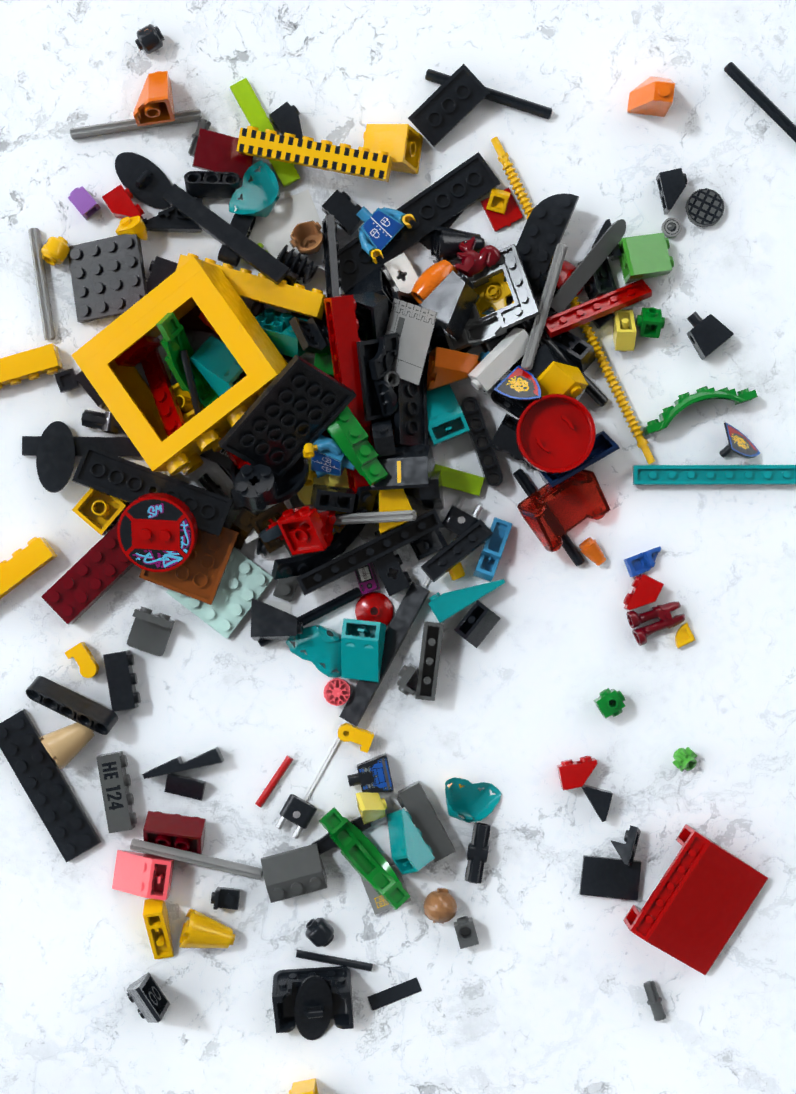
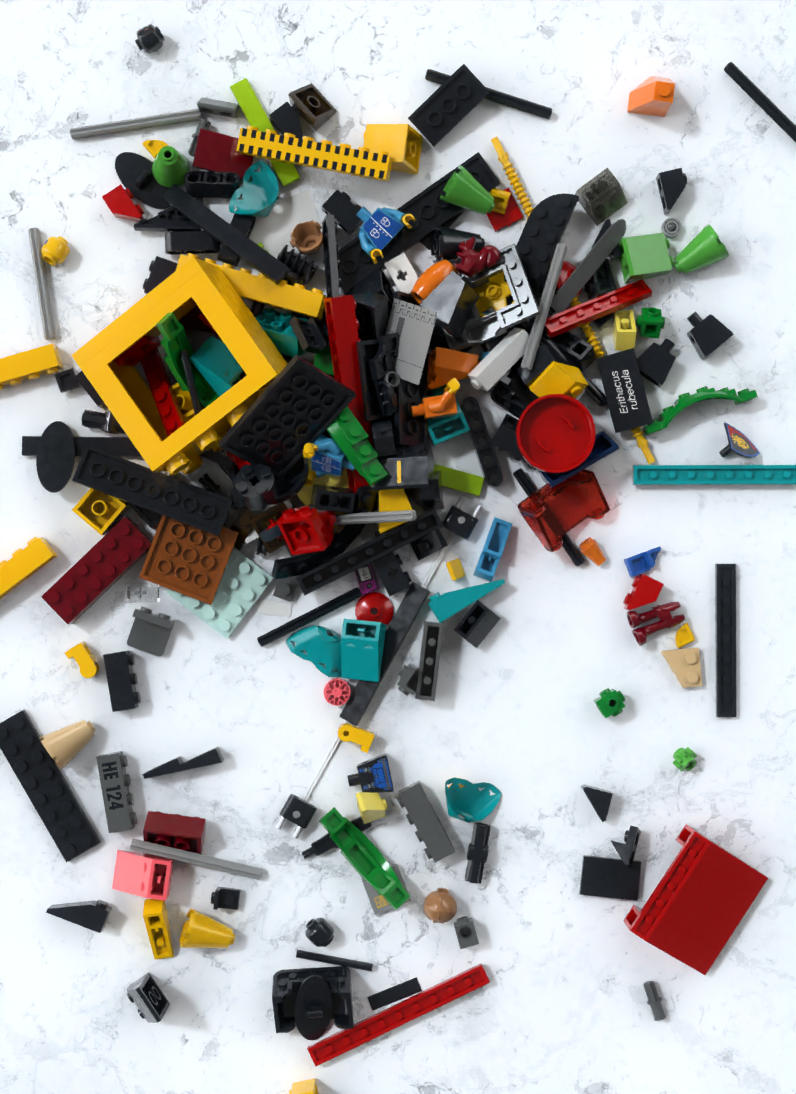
(72, 705): black beam -> none
(83, 202): medium lavender brick -> none
(86, 914): none -> black slope
(107, 276): black plate -> none
(132, 225): yellow plate -> none
(141, 592): none -> clear slope
(154, 146): none -> yellow tile
(155, 100): orange slope -> none
(157, 532): brick -> none
(170, 167): none -> bright green cone
(185, 786): black slope -> none
(190, 242): none -> black beam
(218, 107): none -> dark grey slope
(273, 623): black slope -> none
(274, 781): red bar -> none
(294, 873): dark grey slope -> none
(312, 105): none -> dark brown slope
(398, 1014): none -> red plate
(406, 843): teal slope -> none
(440, 405): none -> orange torso
(457, 550): black plate -> none
(467, 193): none -> bright green cone
(519, 386): shield -> none
(575, 773): red slope -> none
(601, 196): none -> clear smoke slope
(624, 390): none -> black tile
(656, 362): none -> black torso
(685, 665): none -> tan wing
(701, 251): none -> bright green cone
(704, 207): tile -> none
(725, 639): none -> black tile

